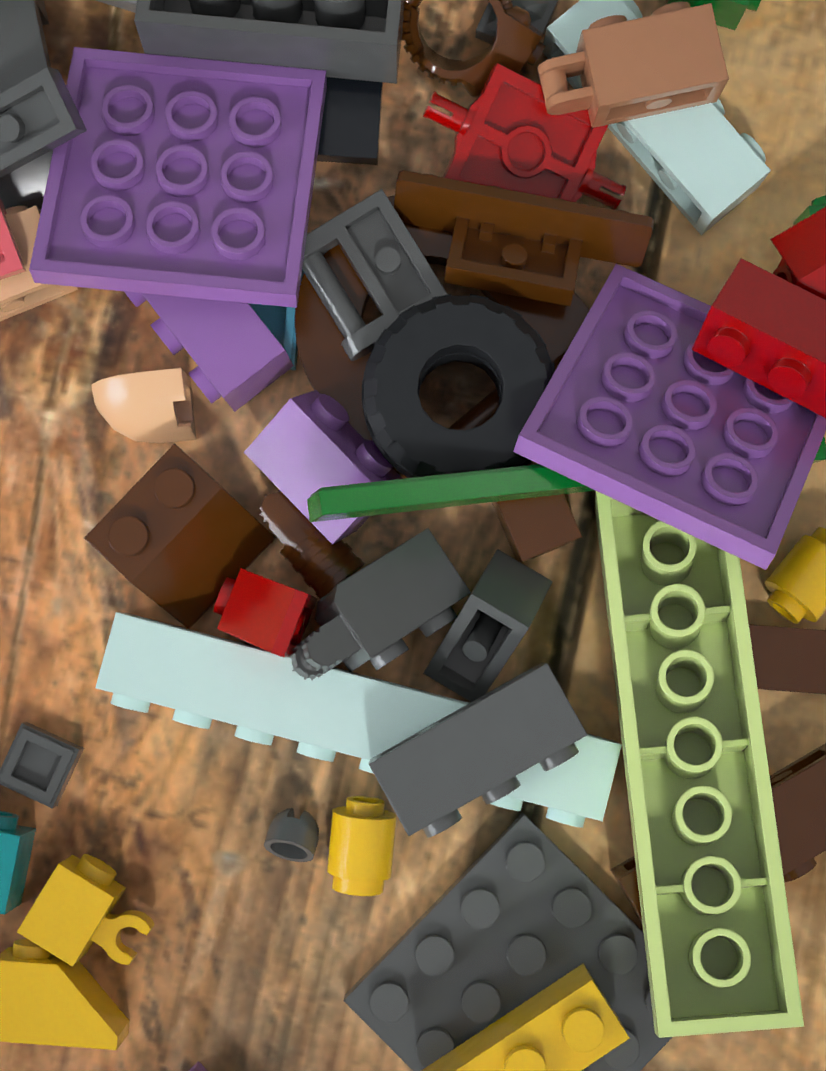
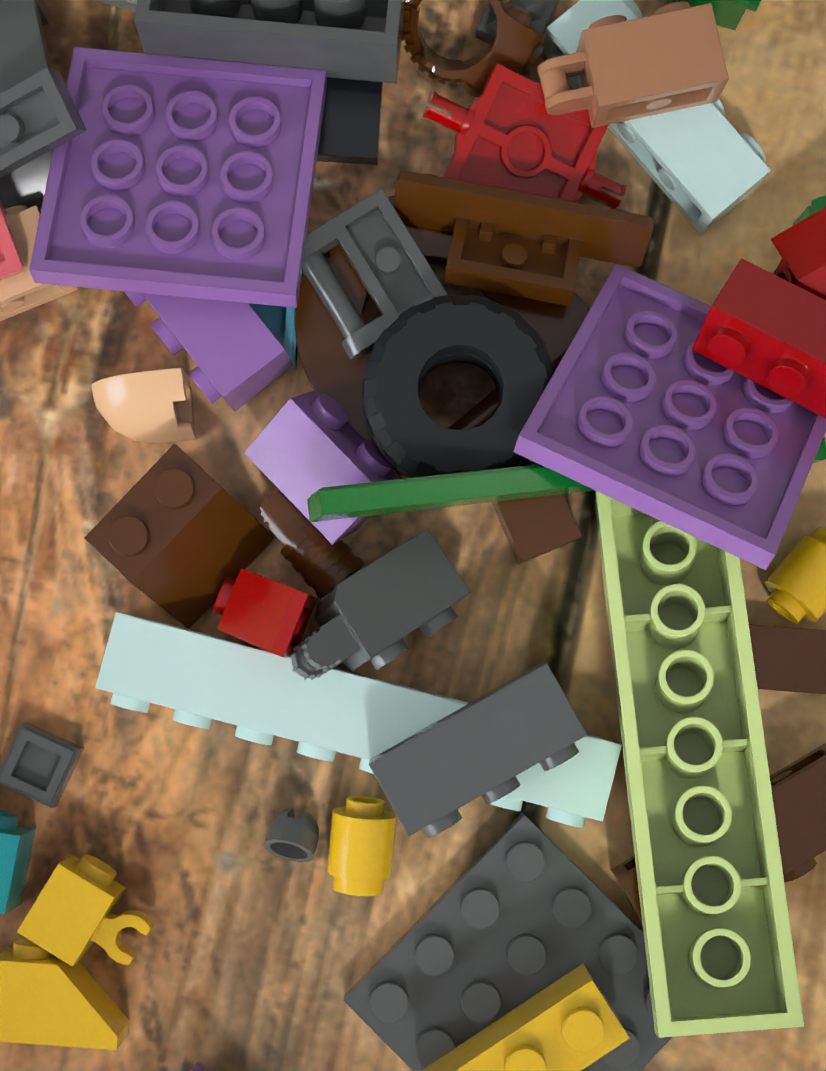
(488, 627): dark grey slope -> none

